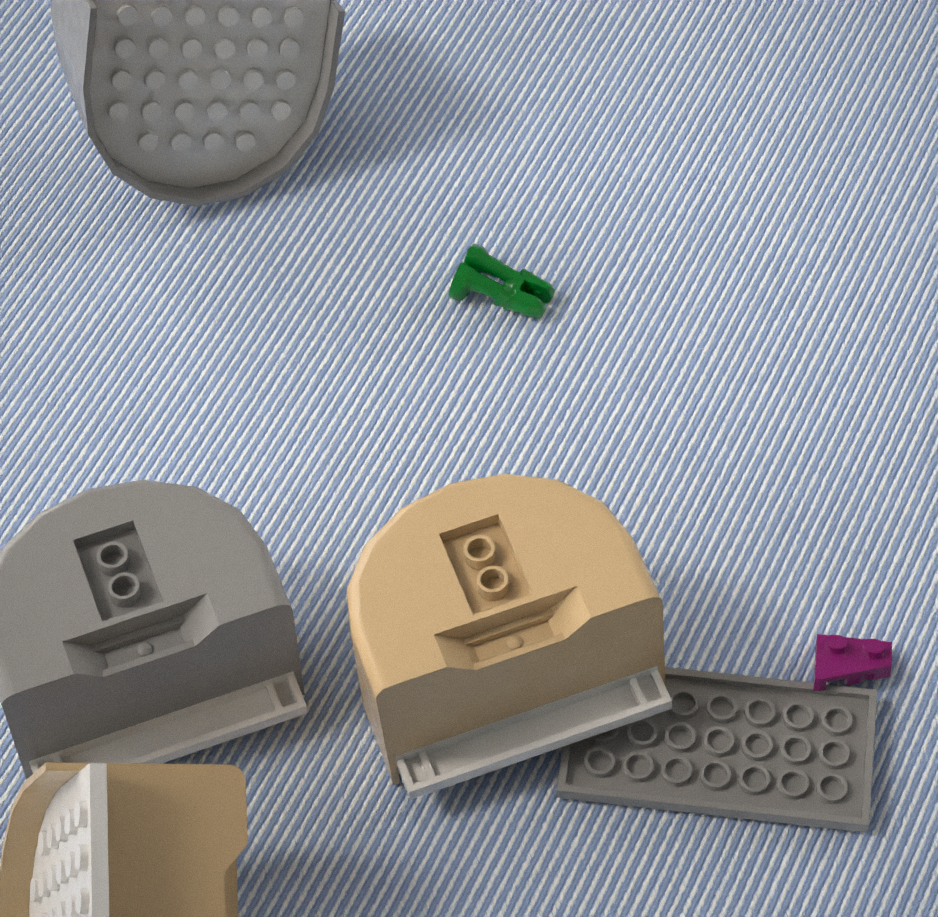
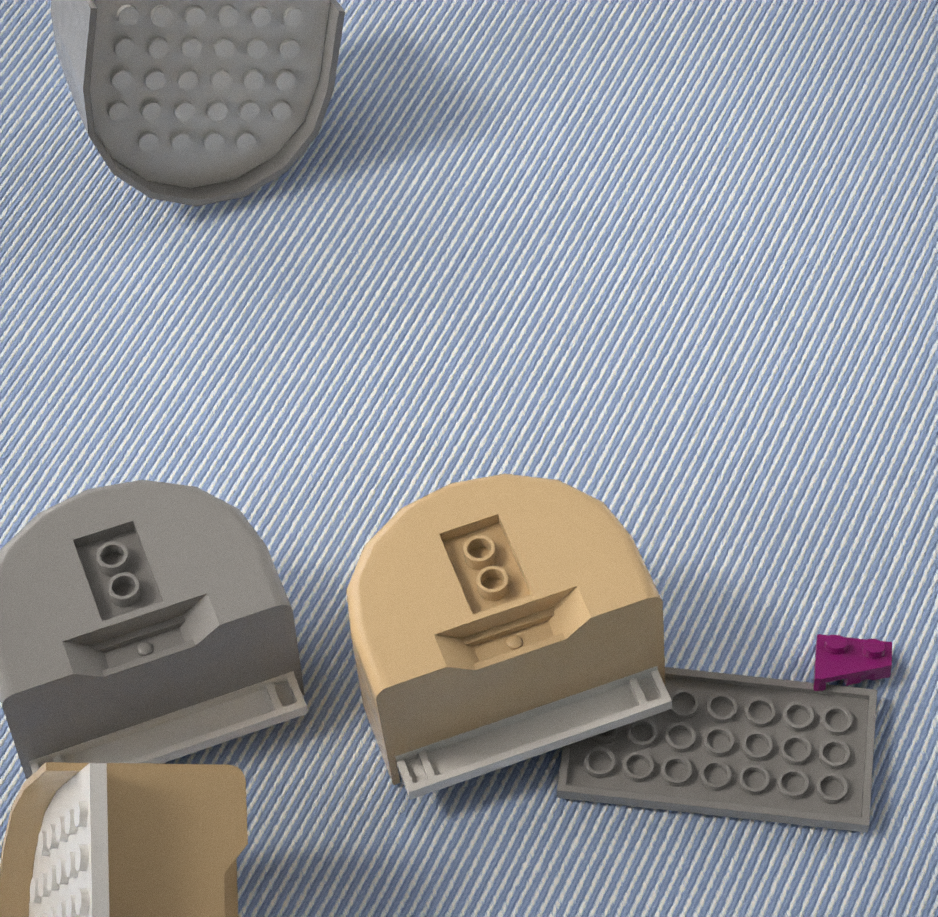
(519, 293): green piece -> none

